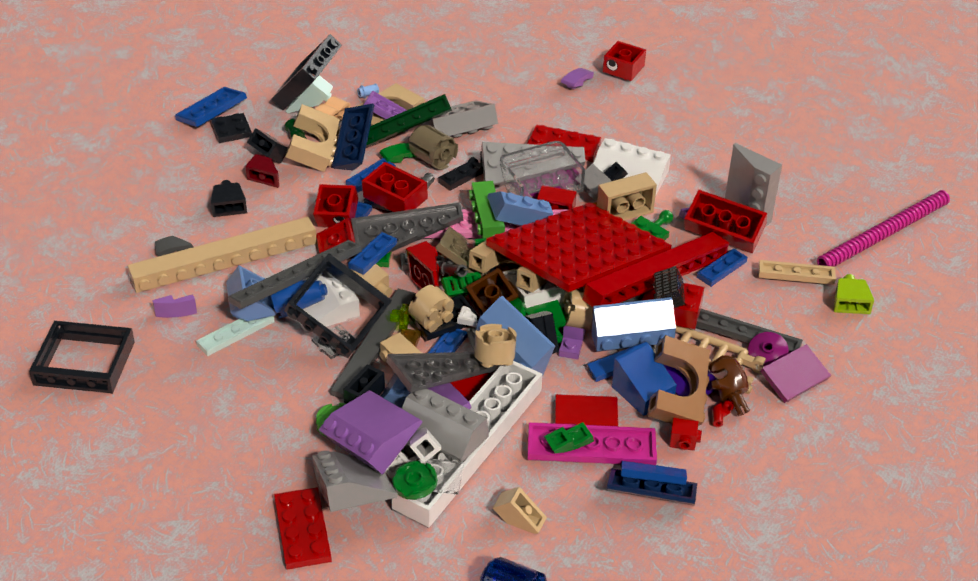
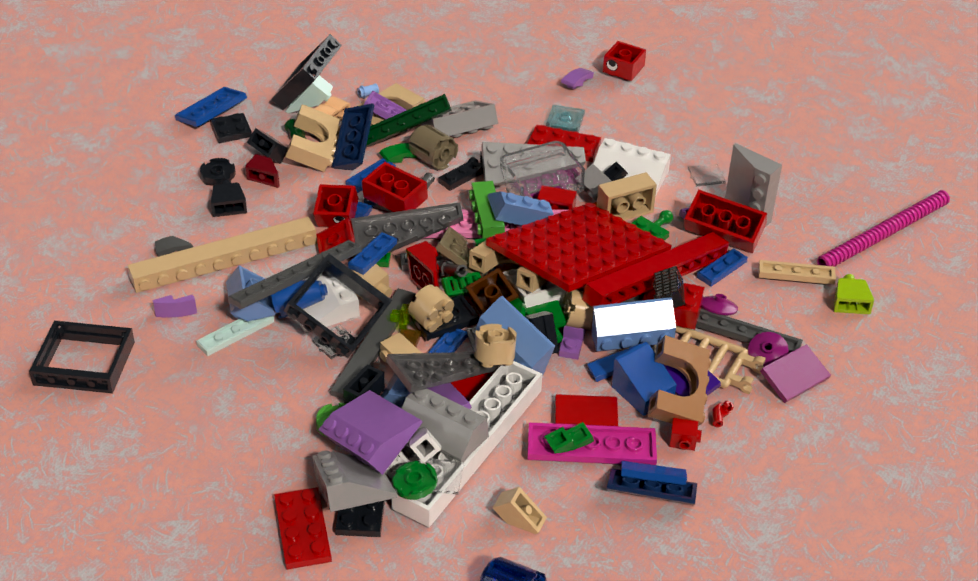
(209, 172): none -> black plate
(361, 520): none -> black plate
(467, 317): white tile -> none
(565, 118): none -> clear light blue tile
(706, 175): none -> clear piece
(719, 305): none -> magenta dish
(732, 385): reddish brown piece -> none

